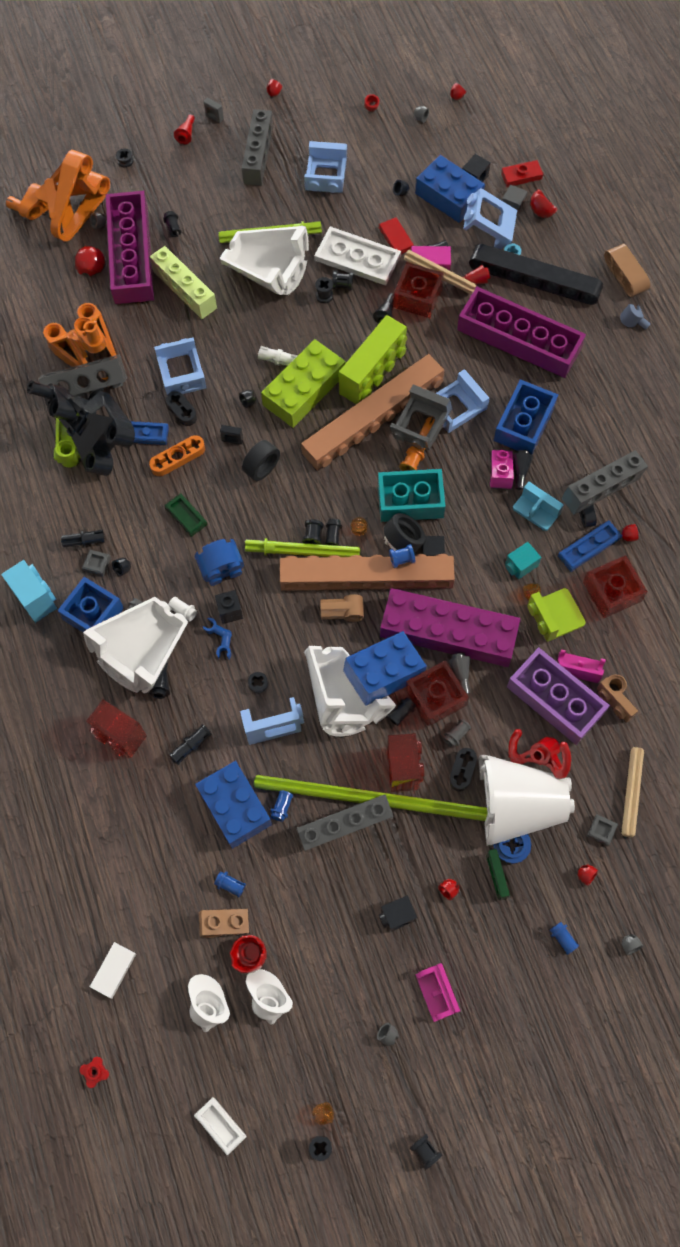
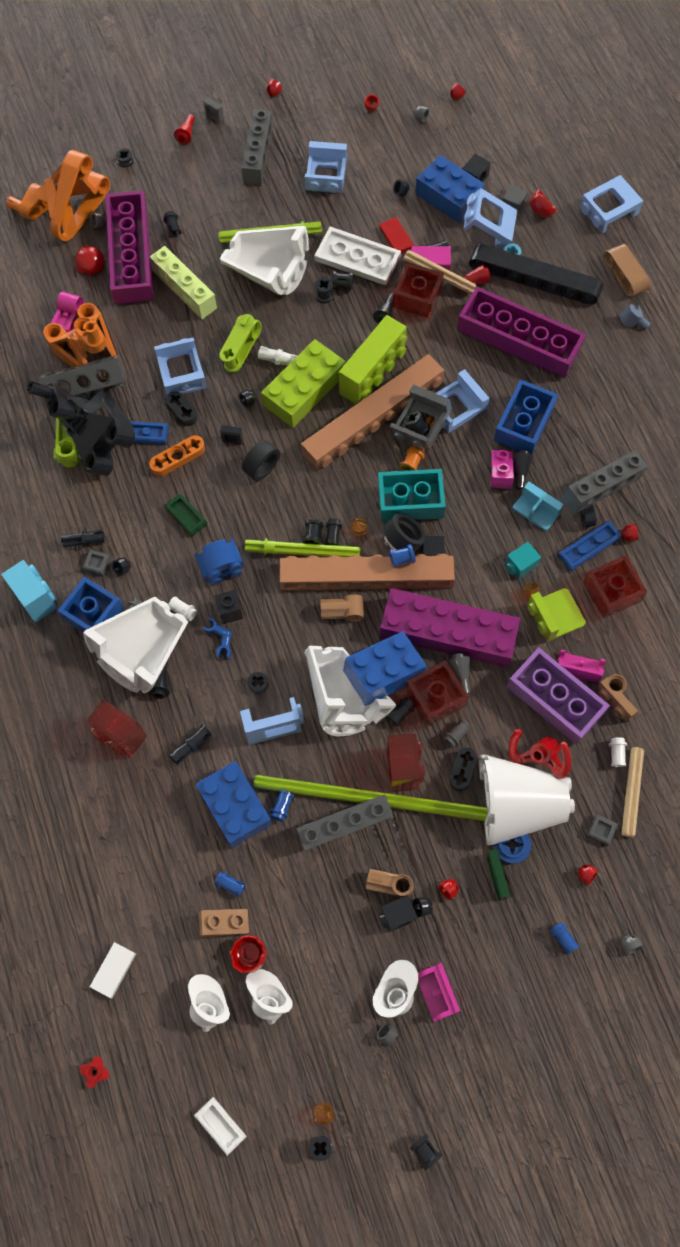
(67, 310): none -> dark pink plate
(240, 342): none -> lime piece
(386, 883): none -> medium nougat piece
(396, 989): none -> white piece
(415, 421): none -> black bush
(422, 906): none -> black hinge
(522, 173): red plate -> none
(618, 752): none -> white pin
(622, 191): none -> light blue window

